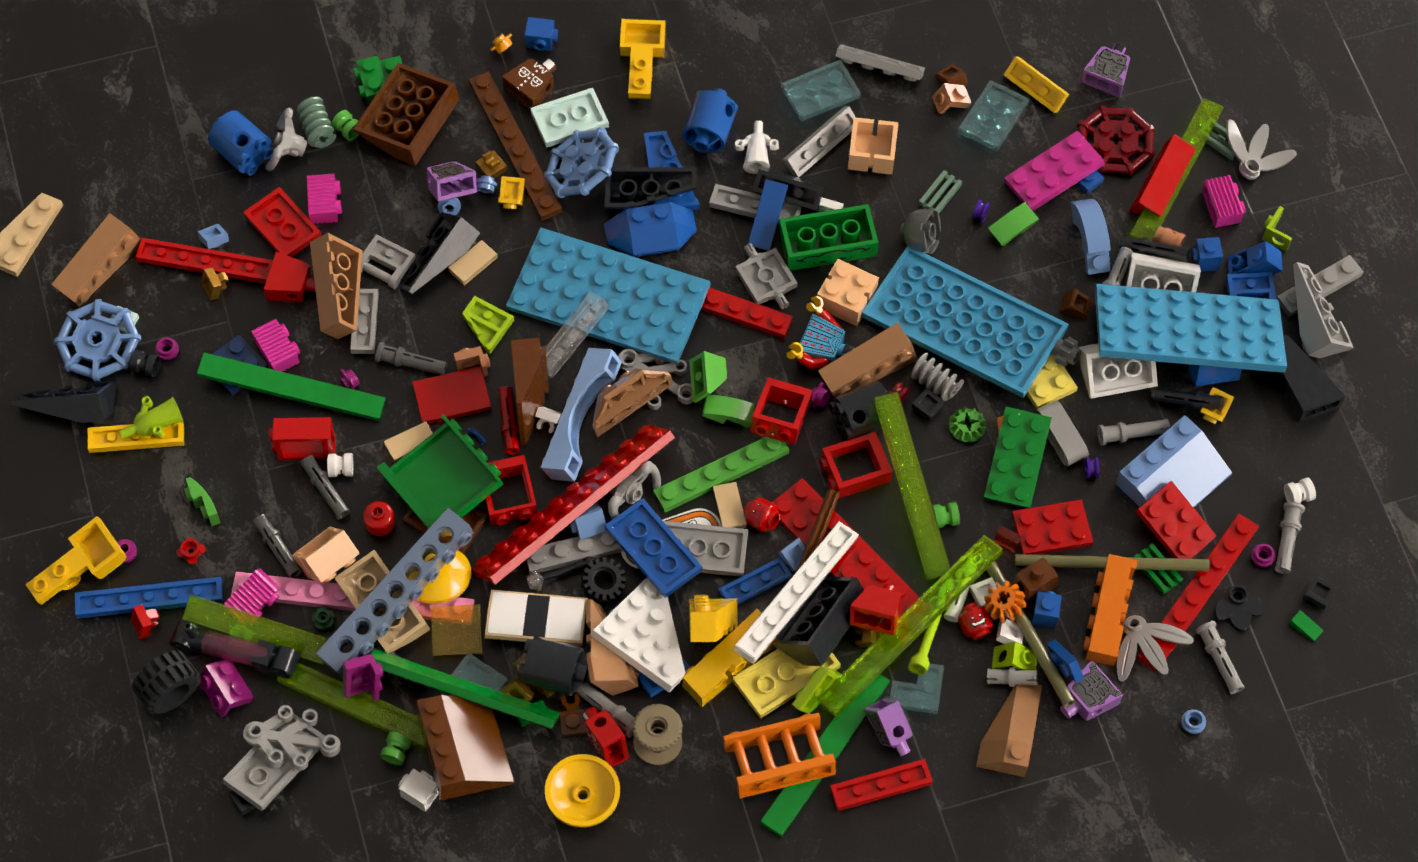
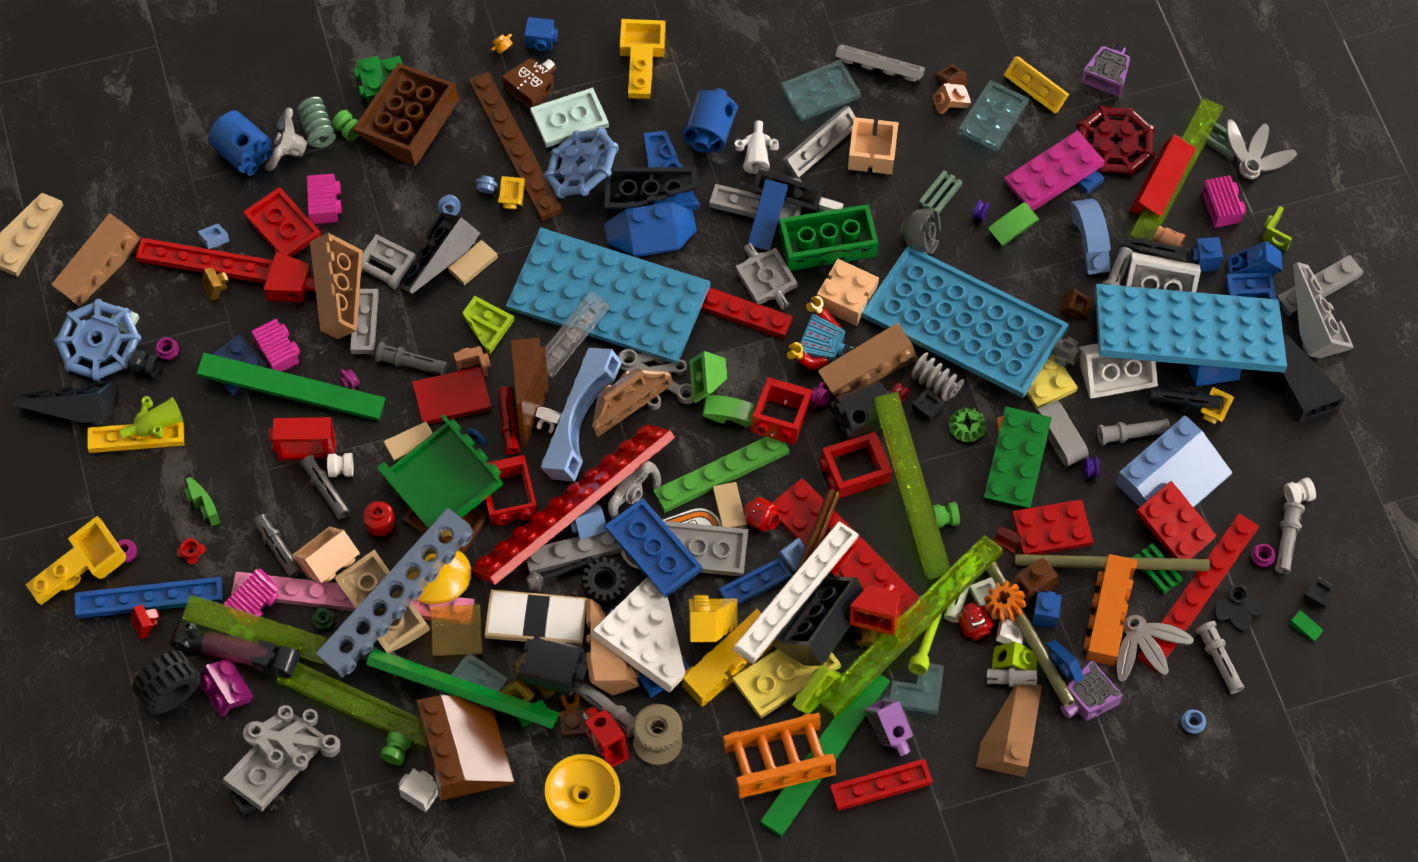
(362, 675): magenta bracket -> none
(451, 180): medium lavender torso -> none
(491, 164): pearl gold tile -> none

